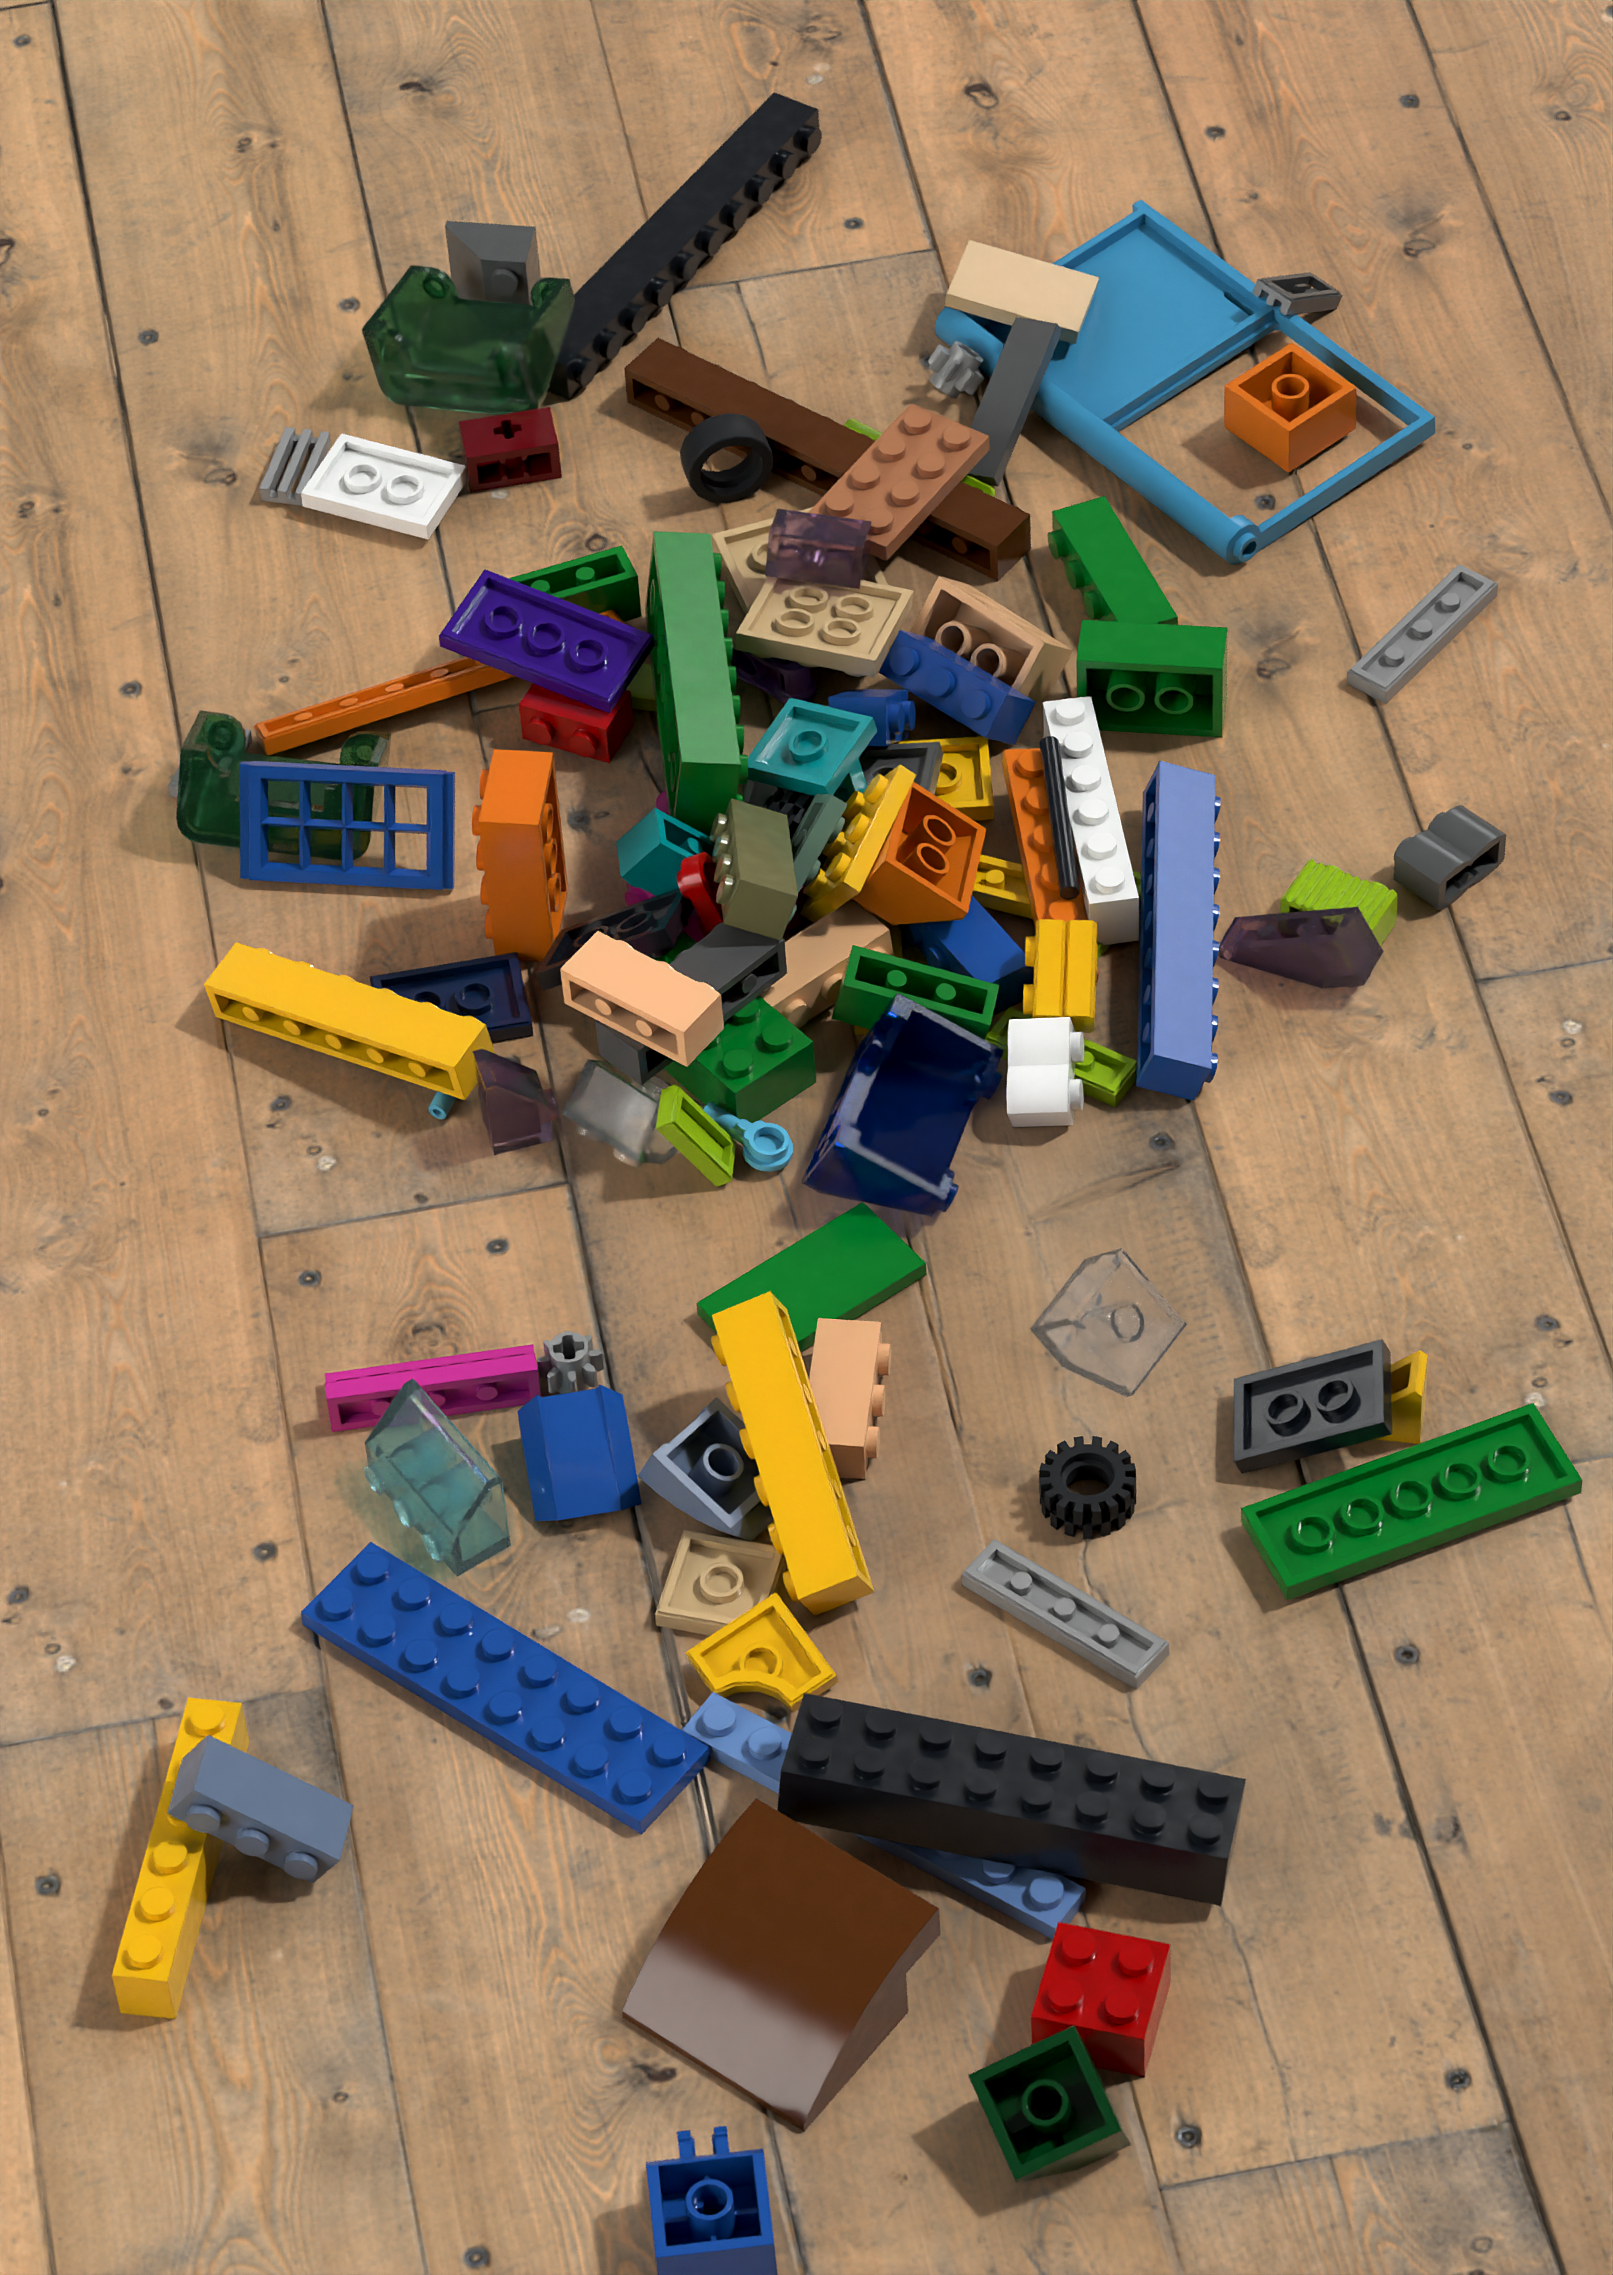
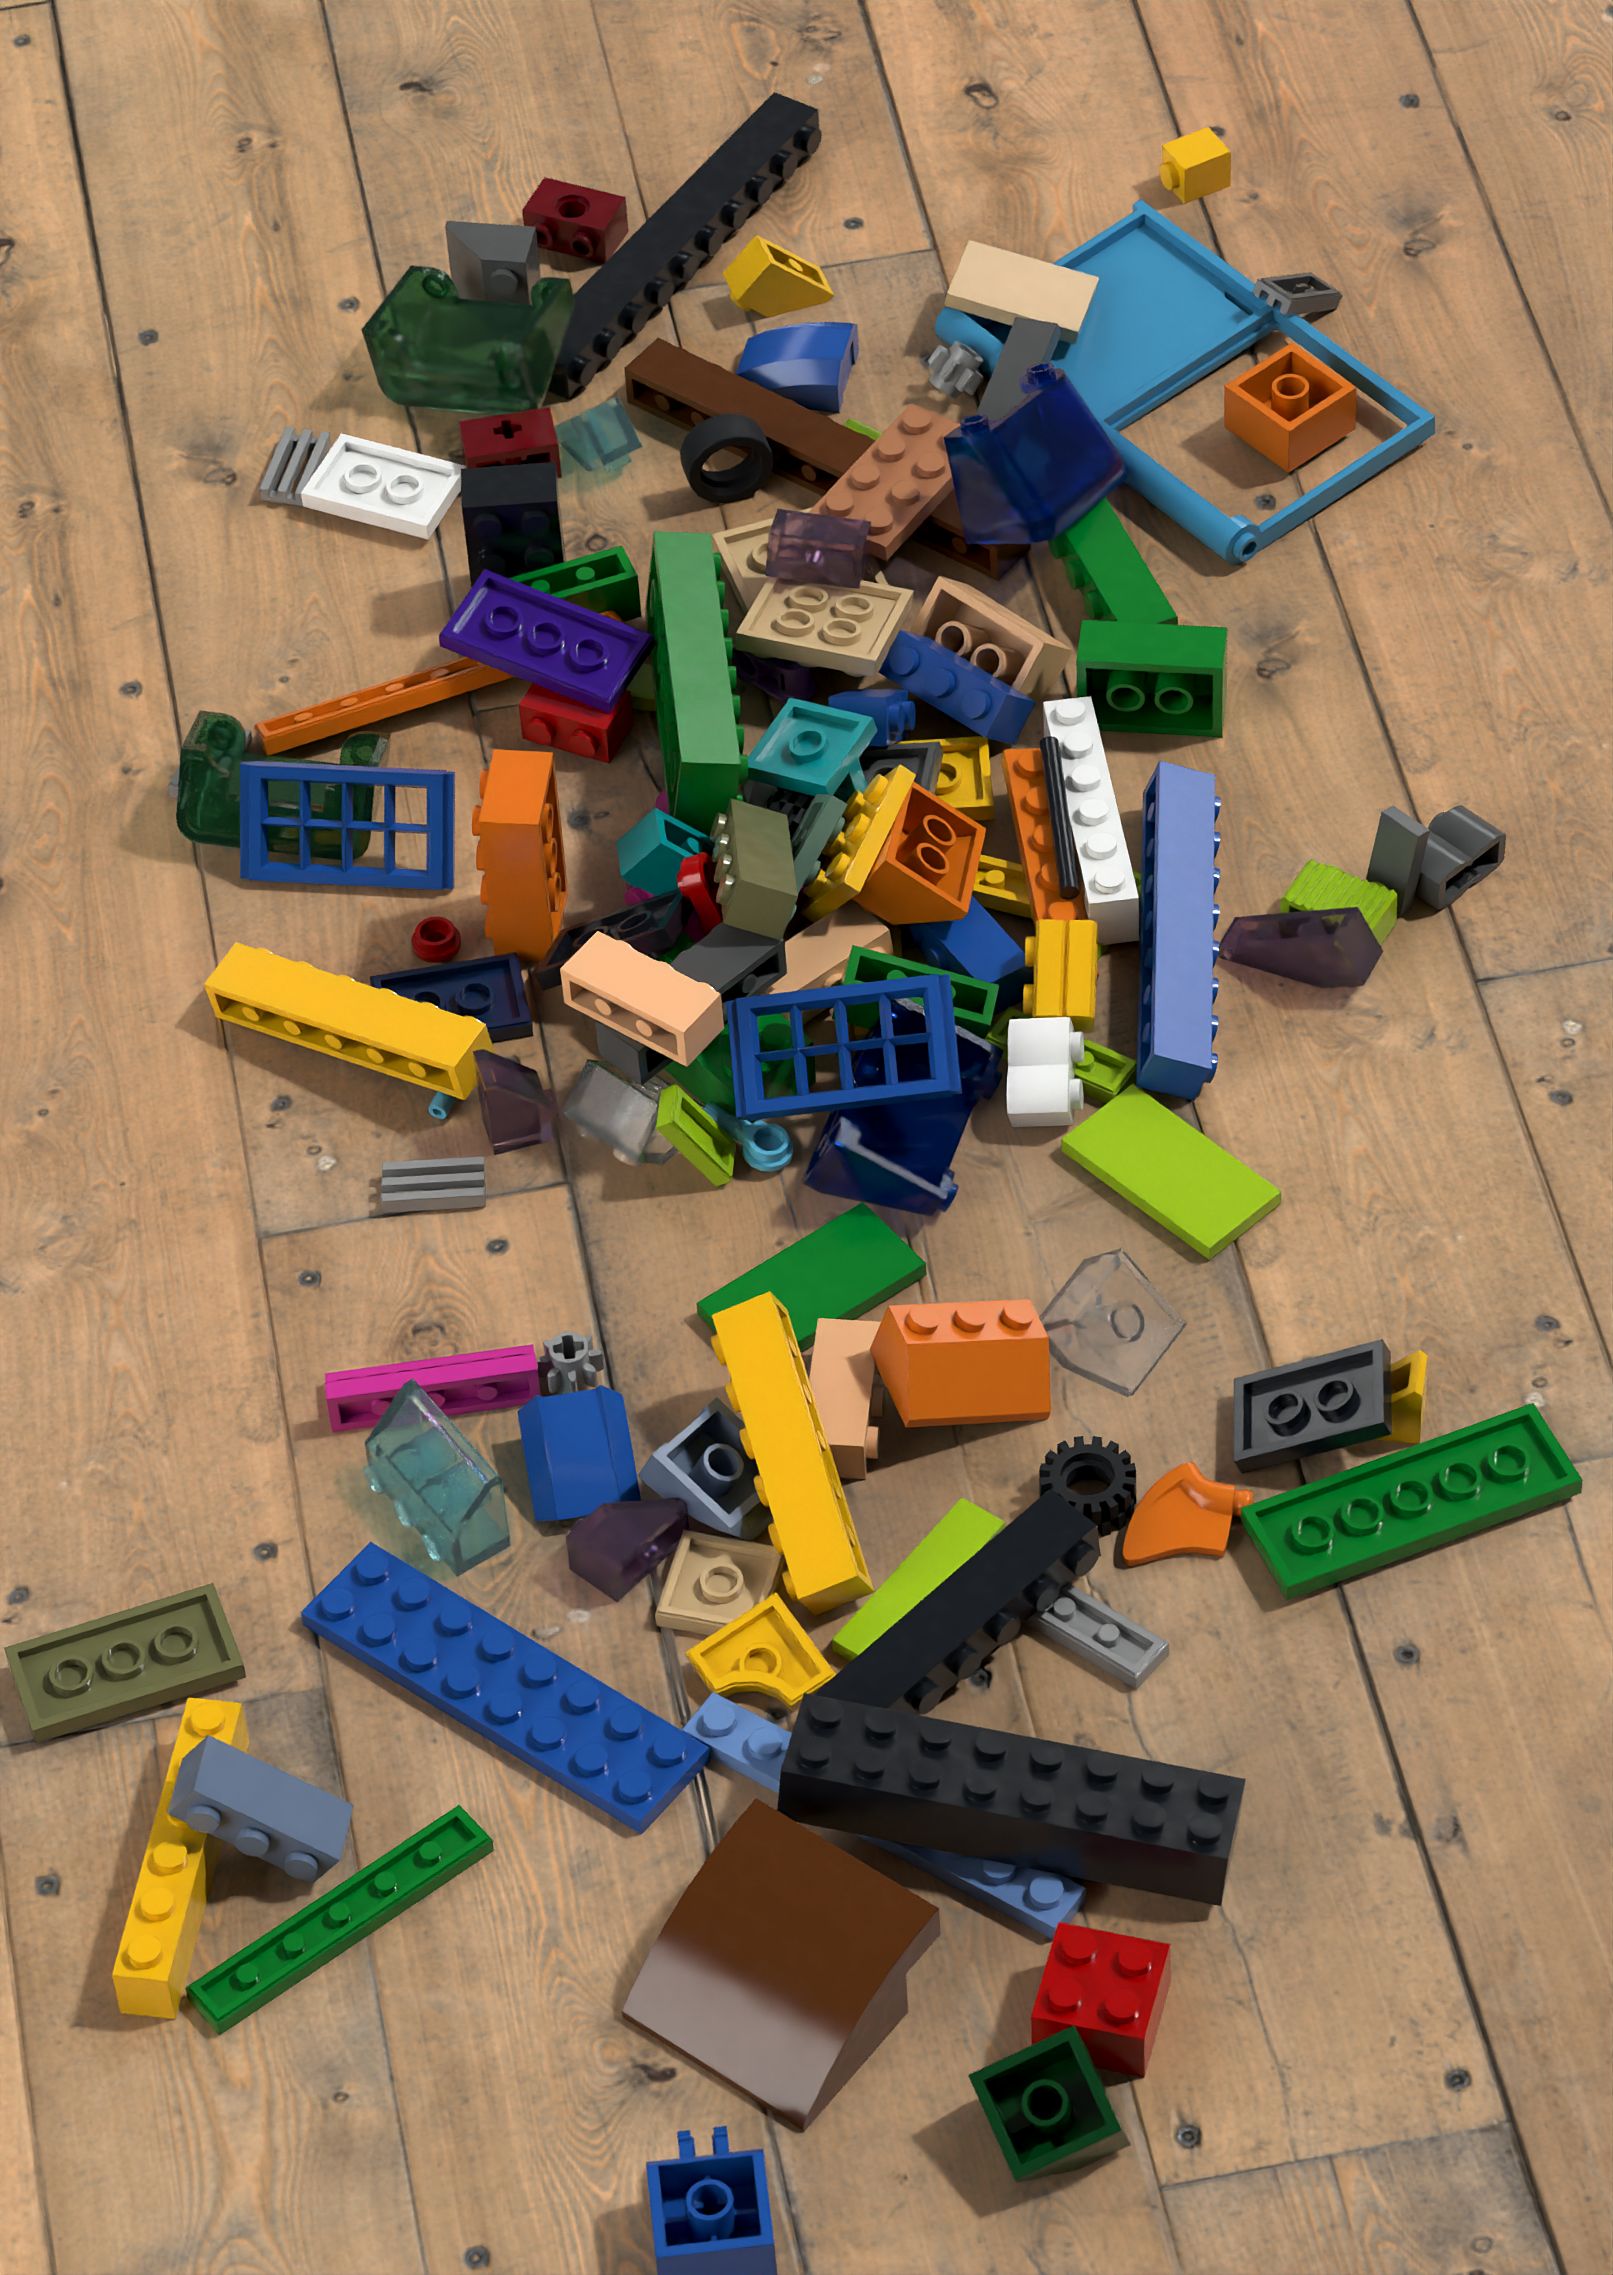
(124, 1662): none -> olive plate
(339, 1919): none -> green tile
(433, 1178): none -> light grey tile
(436, 940): none -> red plate
(512, 519): none -> black brick
(577, 220): none -> dark red brick
(599, 436): none -> clear light blue slope
(625, 1542): none -> clear purple slope
(774, 280): none -> yellow slope
(803, 362): none -> blue slope
(936, 1557): none -> lime tile
(939, 1035): none -> blue piece
(965, 1362): none -> orange slope
(972, 1610): none -> black brick
(1034, 465): none -> clear blue windscreen
(1171, 1171): none -> lime tile
(1183, 1516): none -> orange arm
(1195, 165): none -> yellow brick
(1398, 855): none -> dark grey tile
(1422, 633): light grey tile -> none

